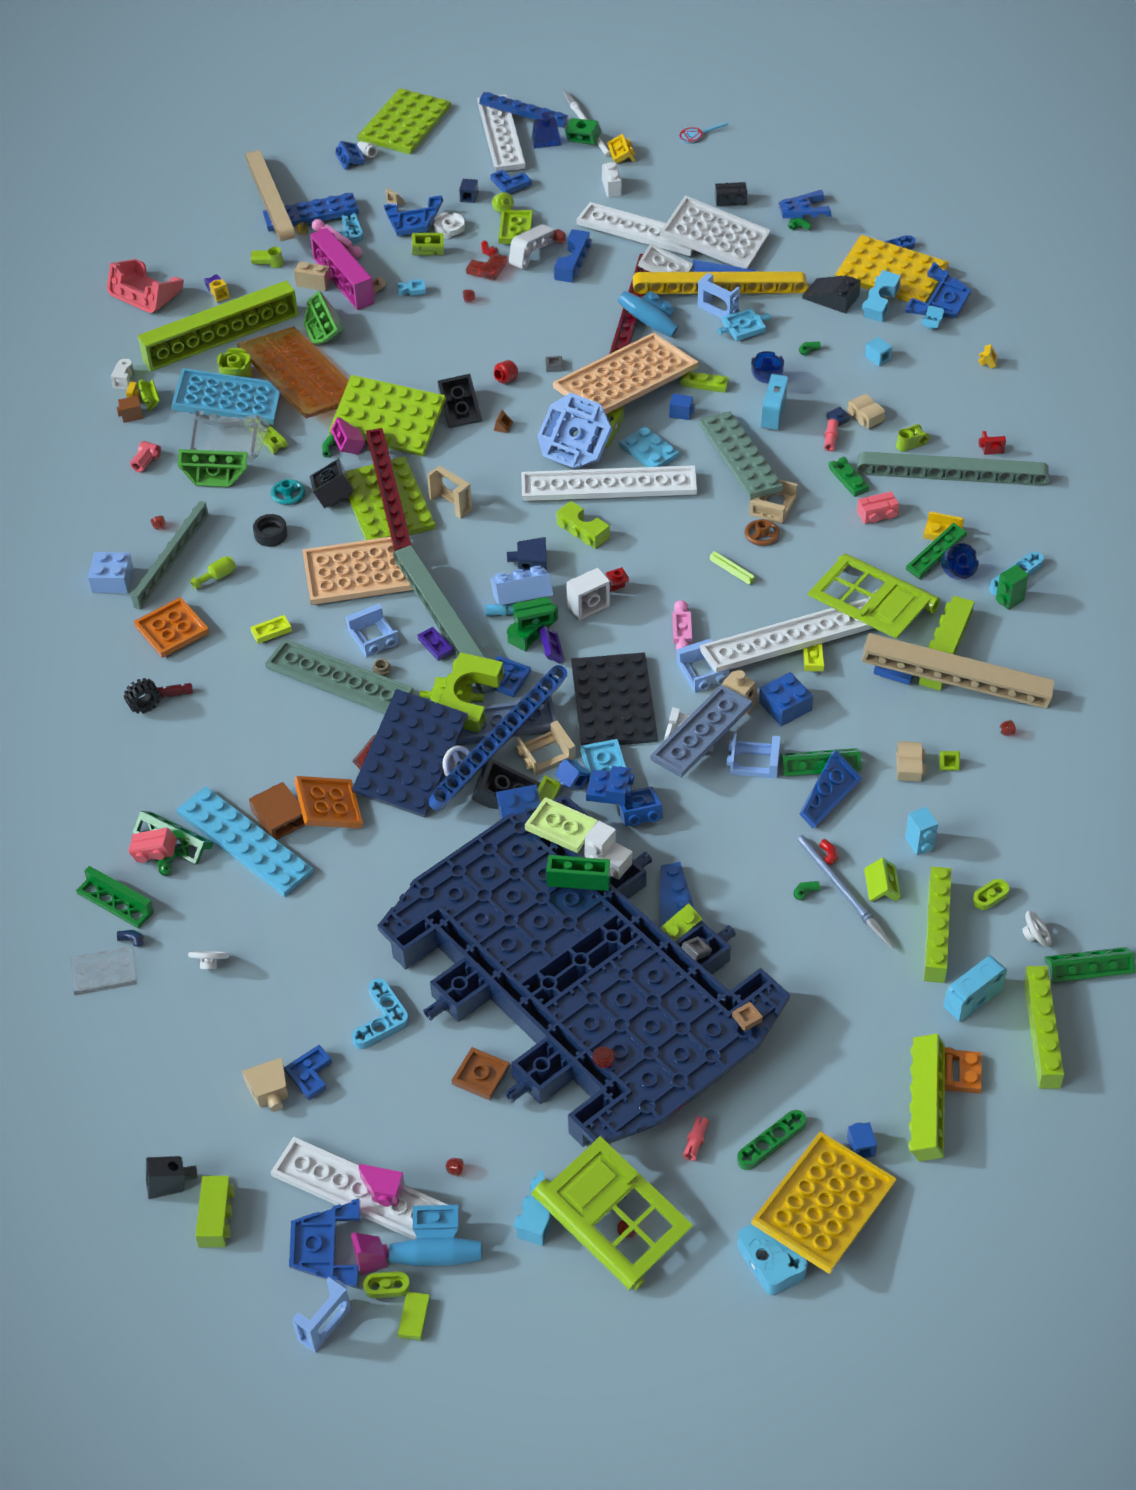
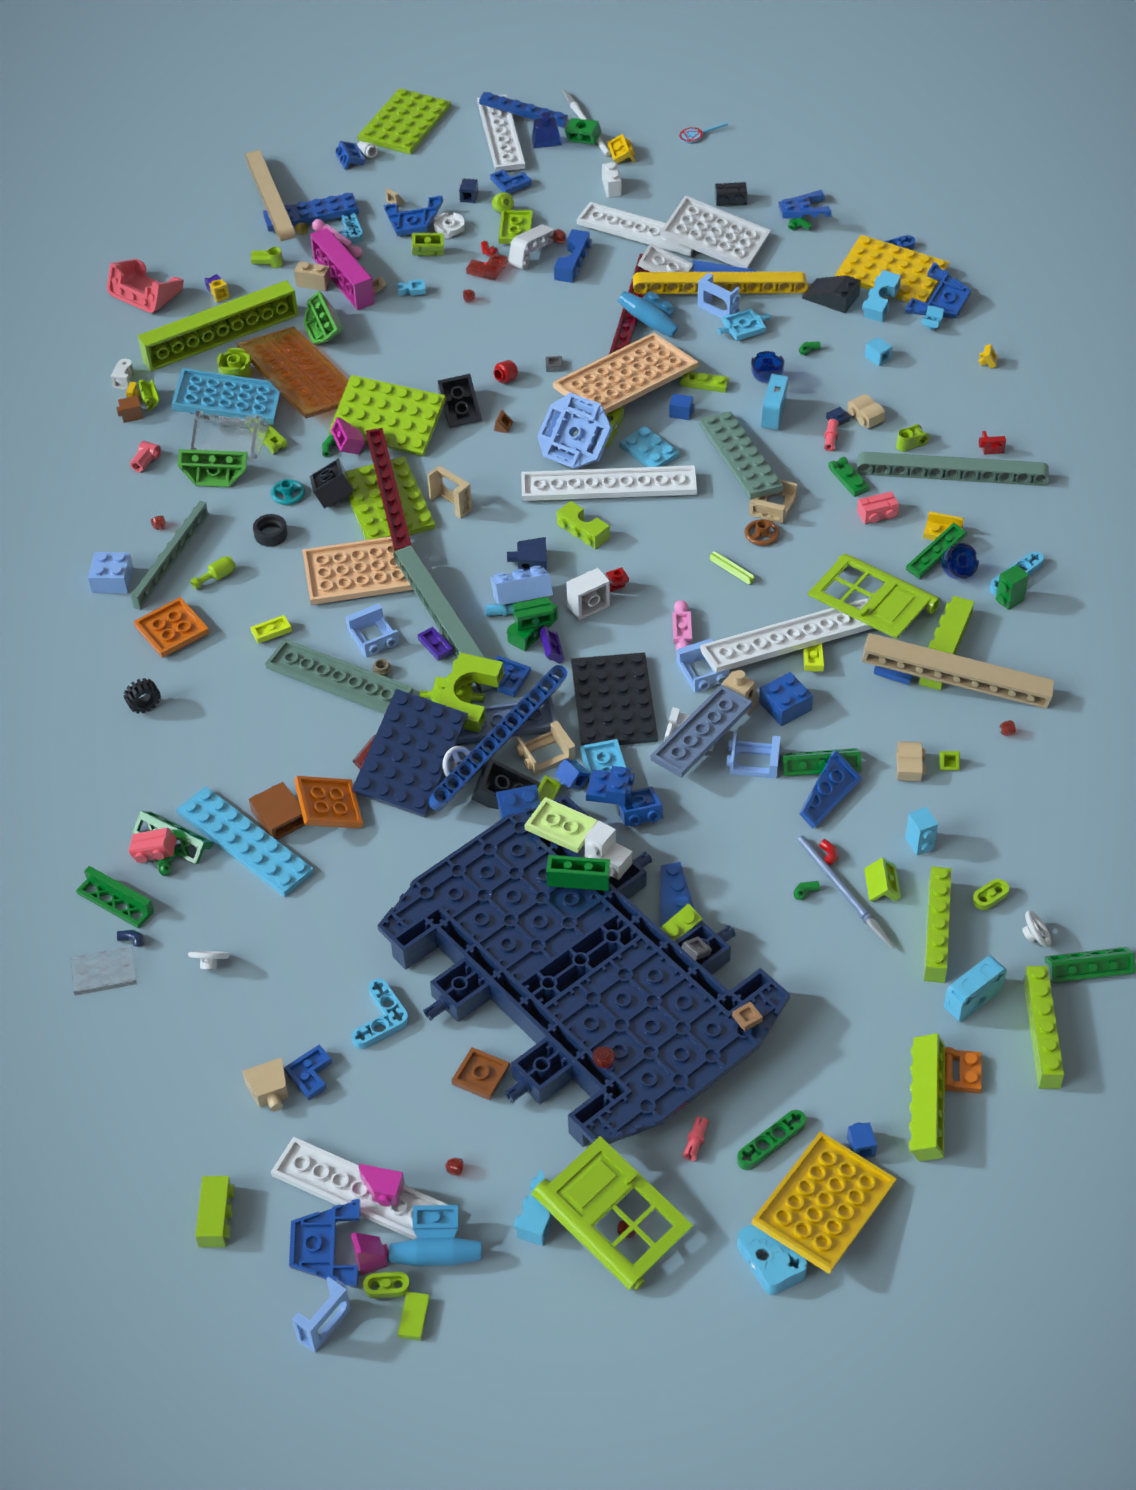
(167, 1175): black torso -> none
(176, 690): dark red axle -> none

